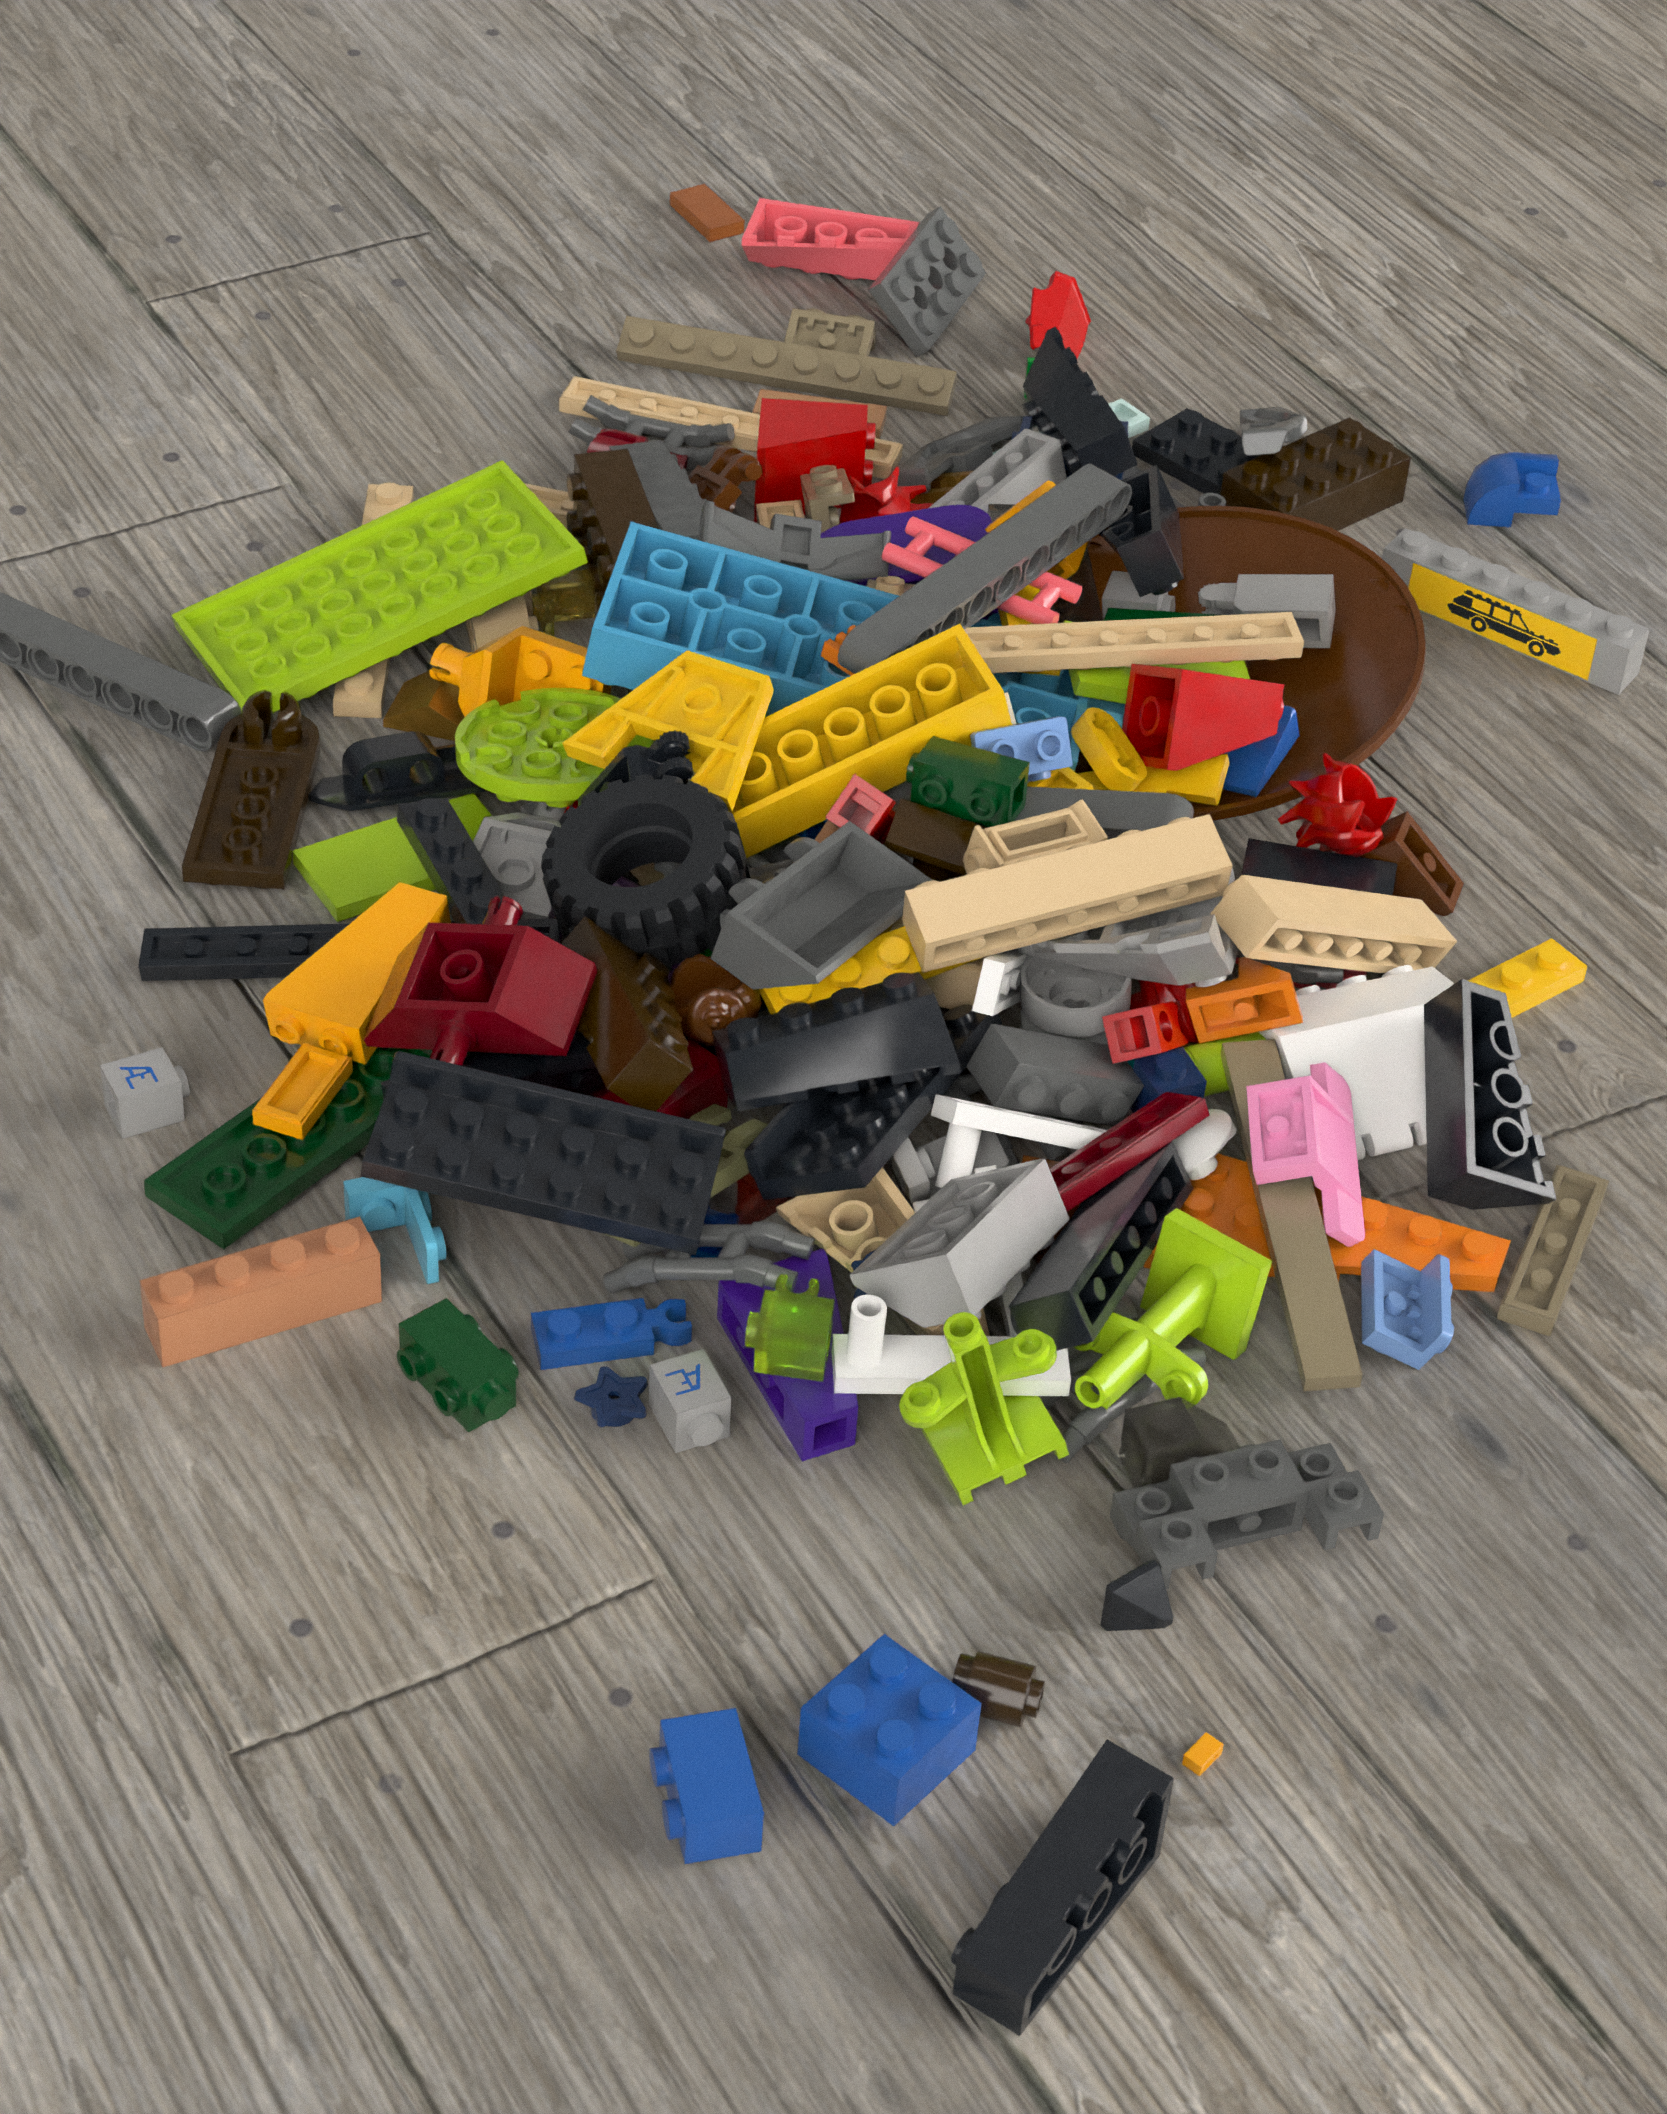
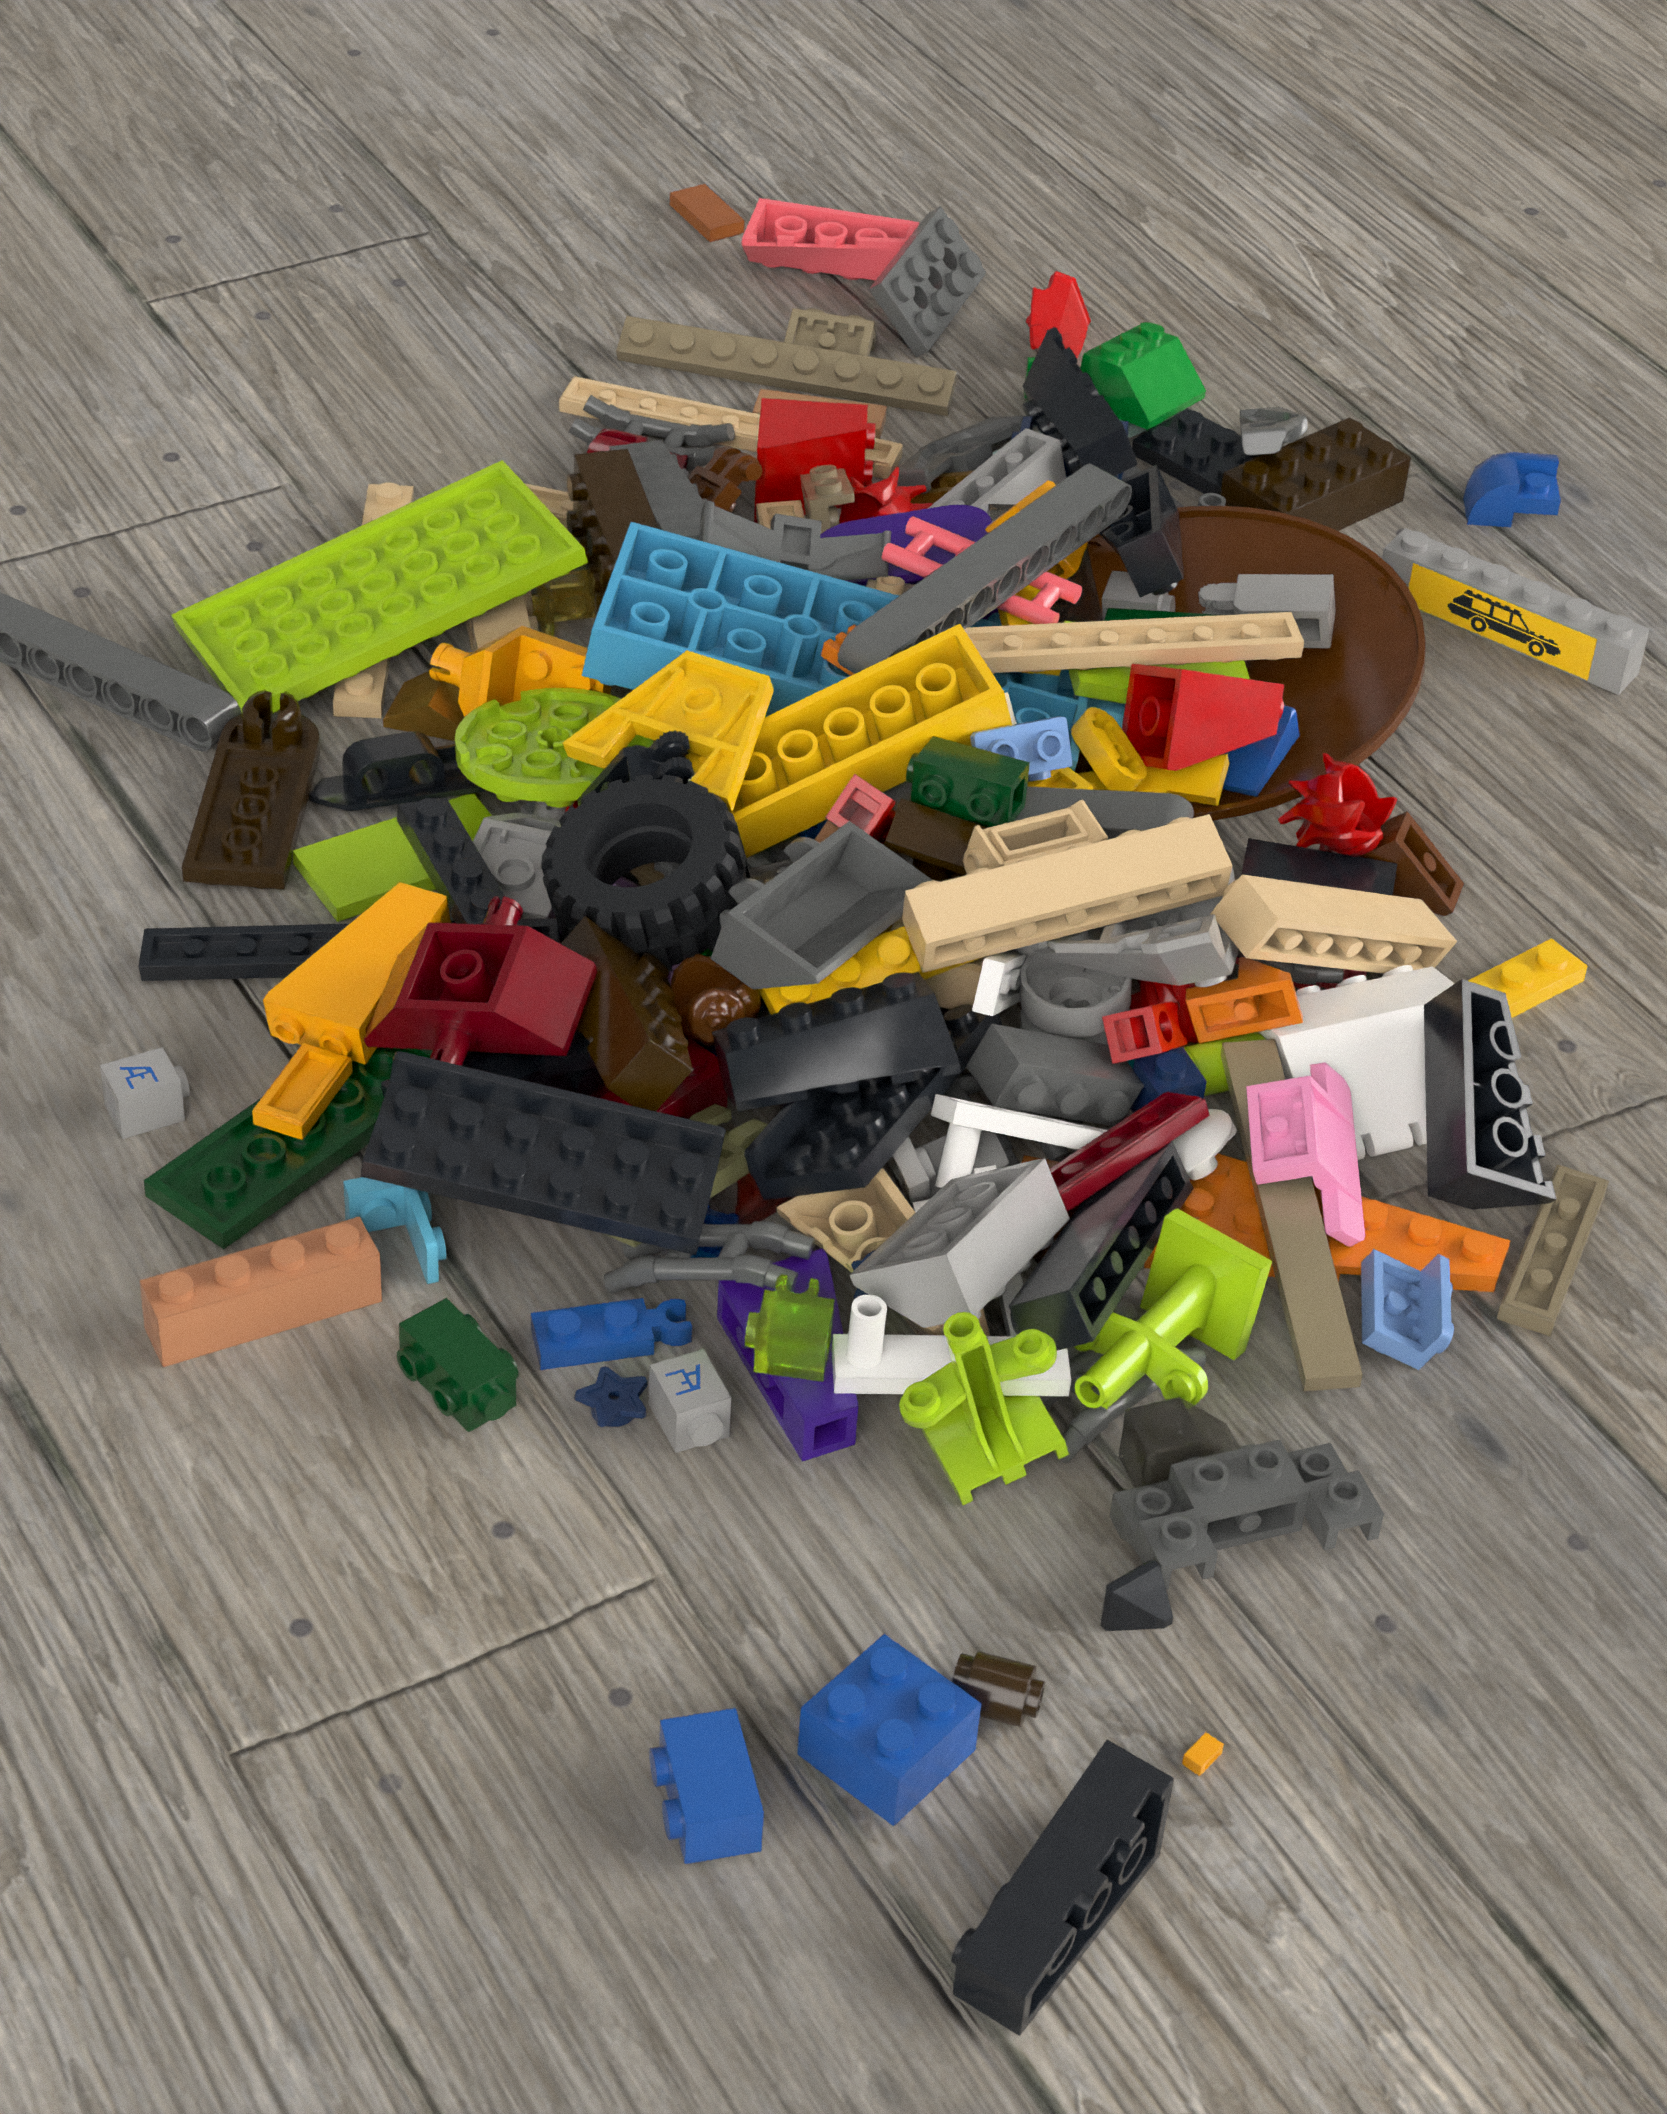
(1144, 375): none -> green slope

